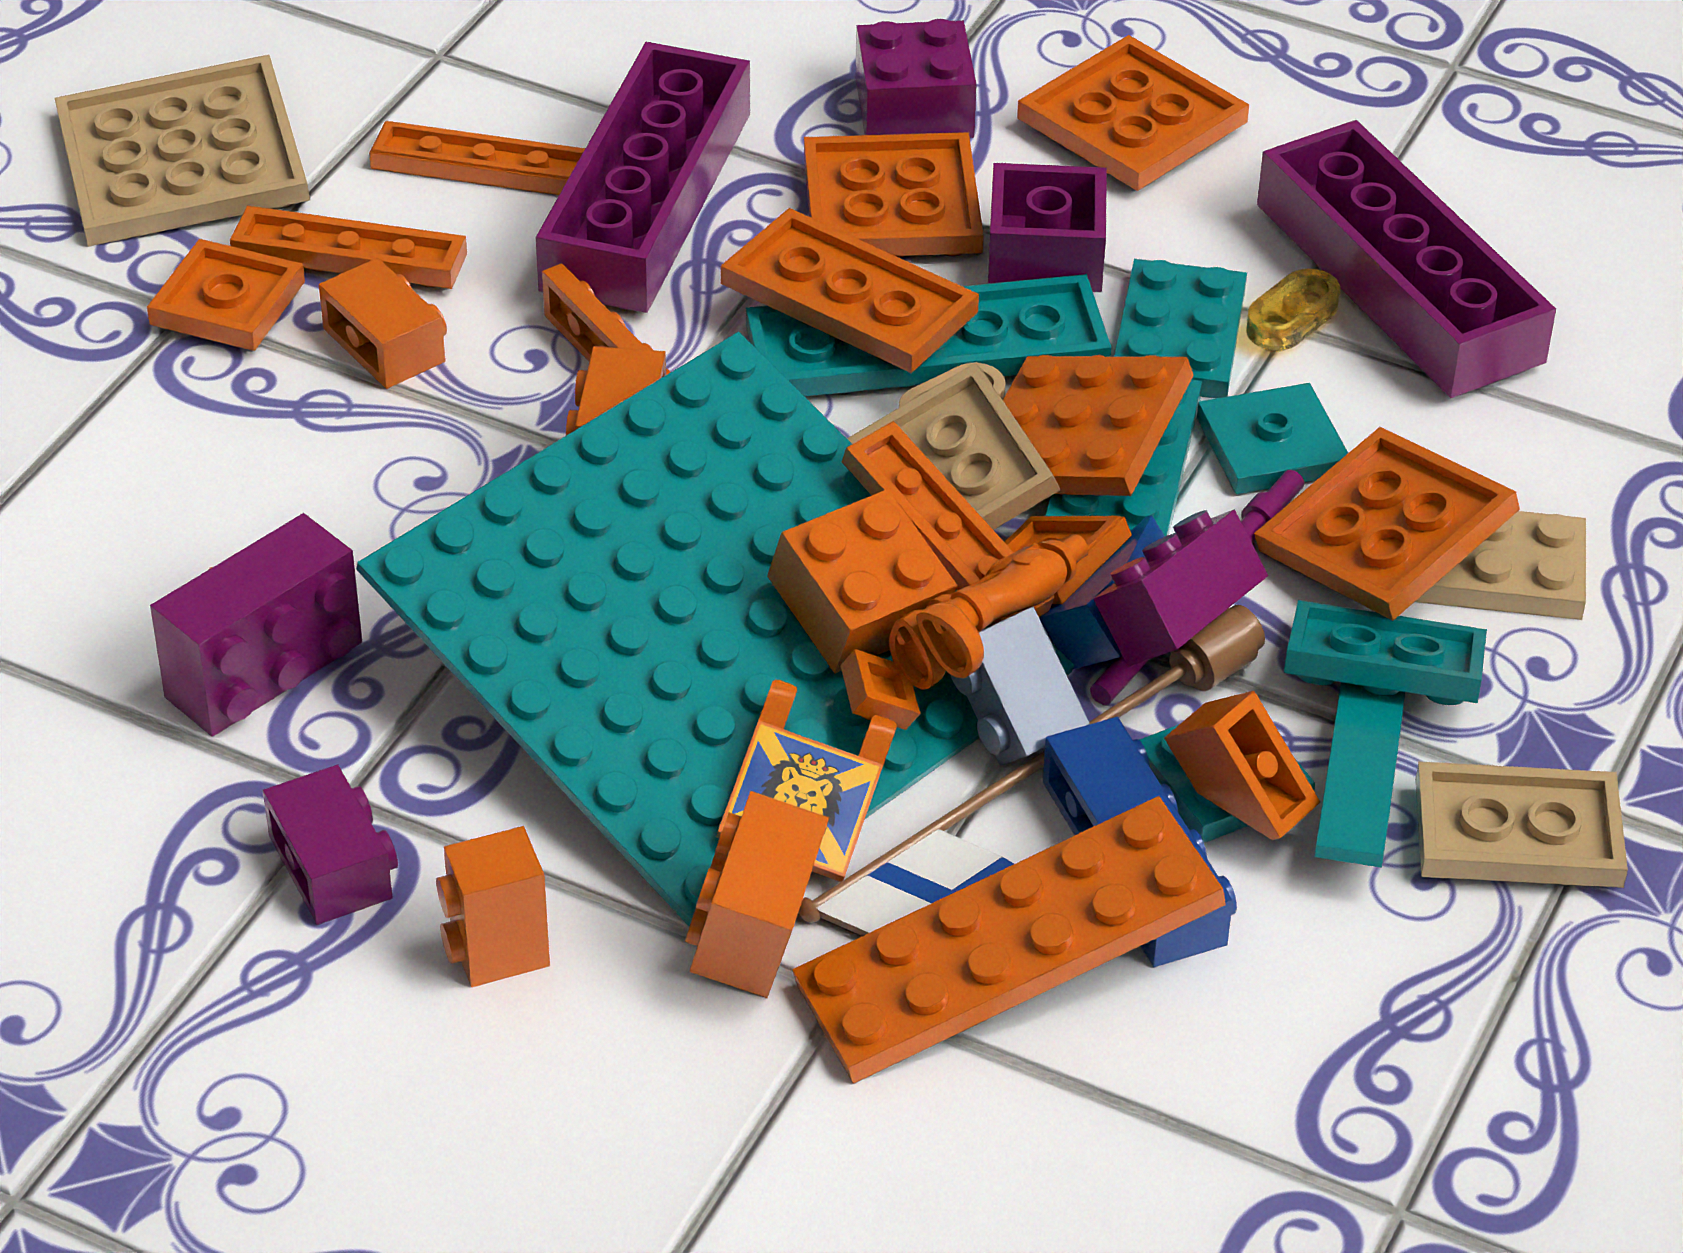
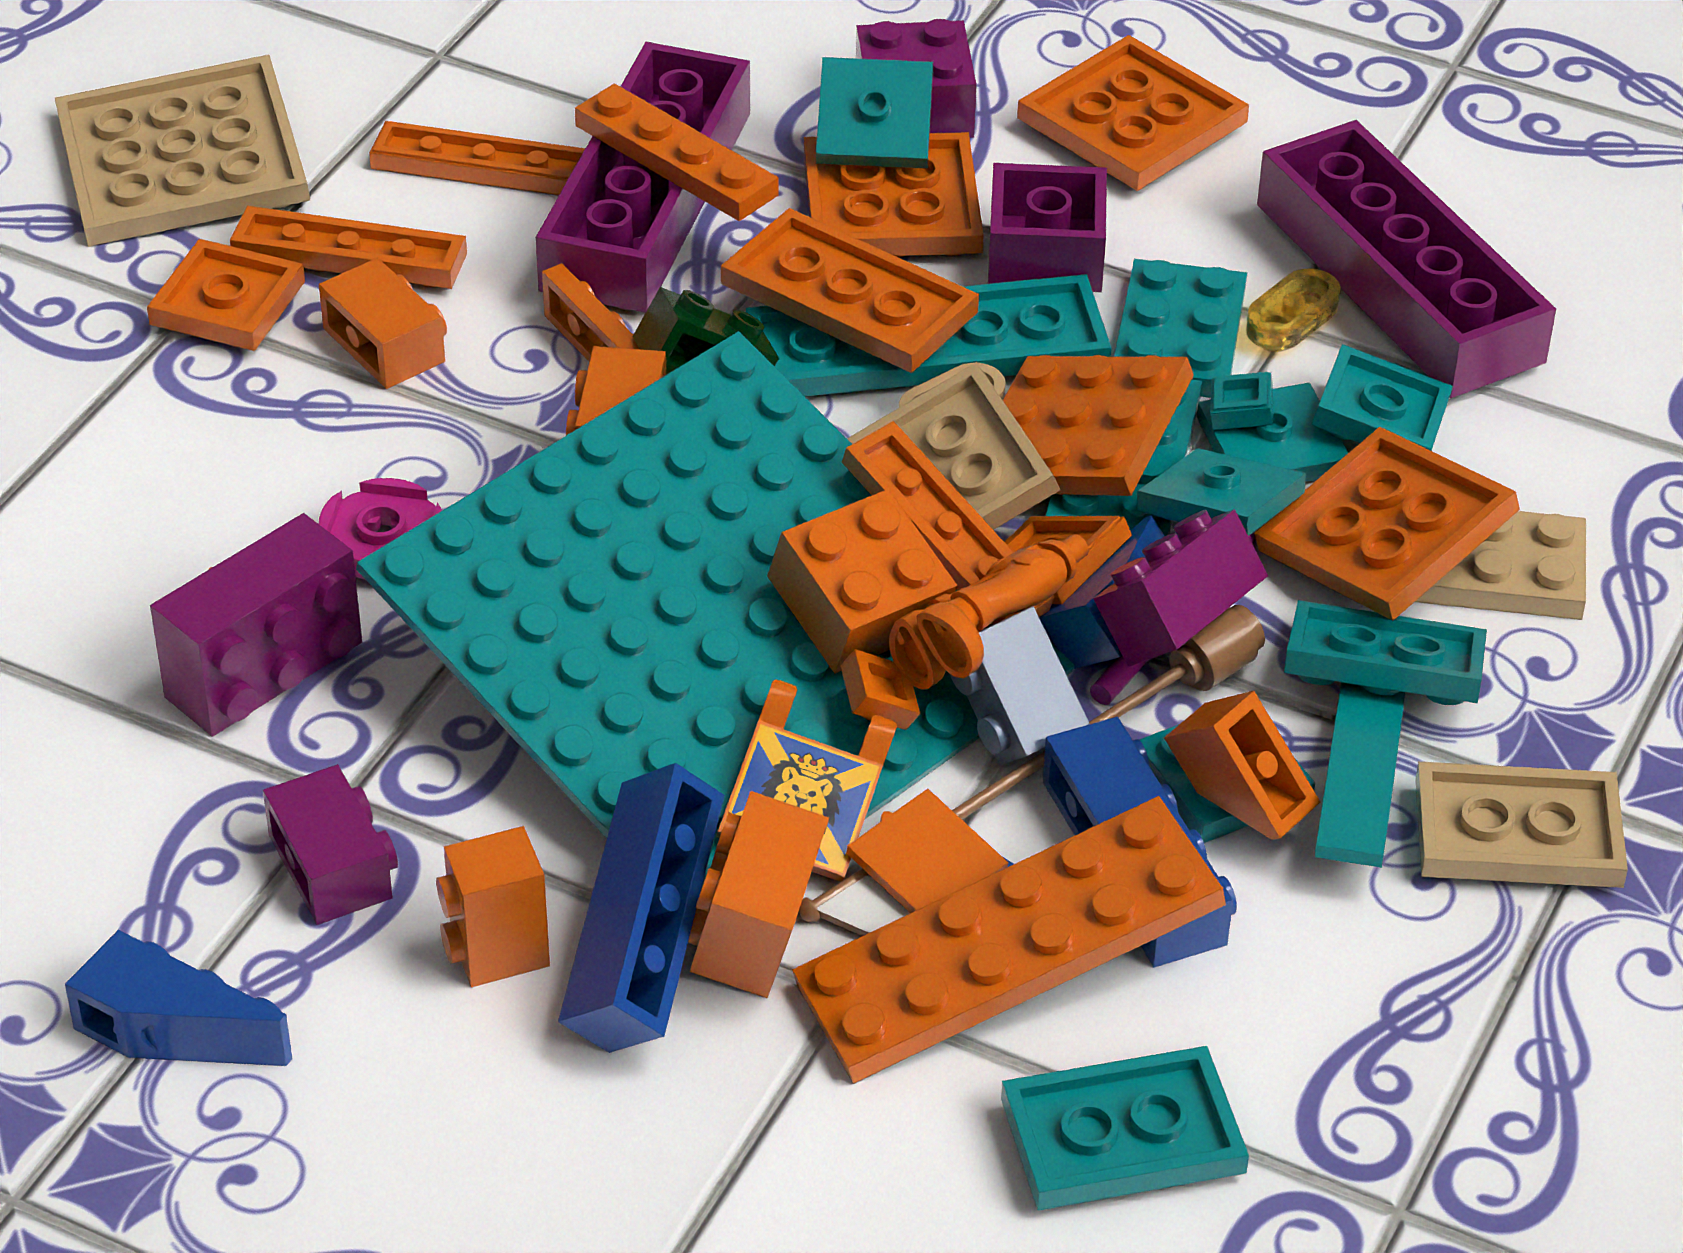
(166, 1010): none -> blue slope
(378, 503): none -> dark pink plate
(642, 909): none -> blue brick
(677, 152): none -> orange plate
(691, 325): none -> dark green brick
(874, 112): none -> teal plate
(924, 853): none -> orange piece
(1123, 1127): none -> teal plate
(1220, 485): none -> teal plate
(1241, 400): none -> teal tile
(1377, 393): none -> teal plate

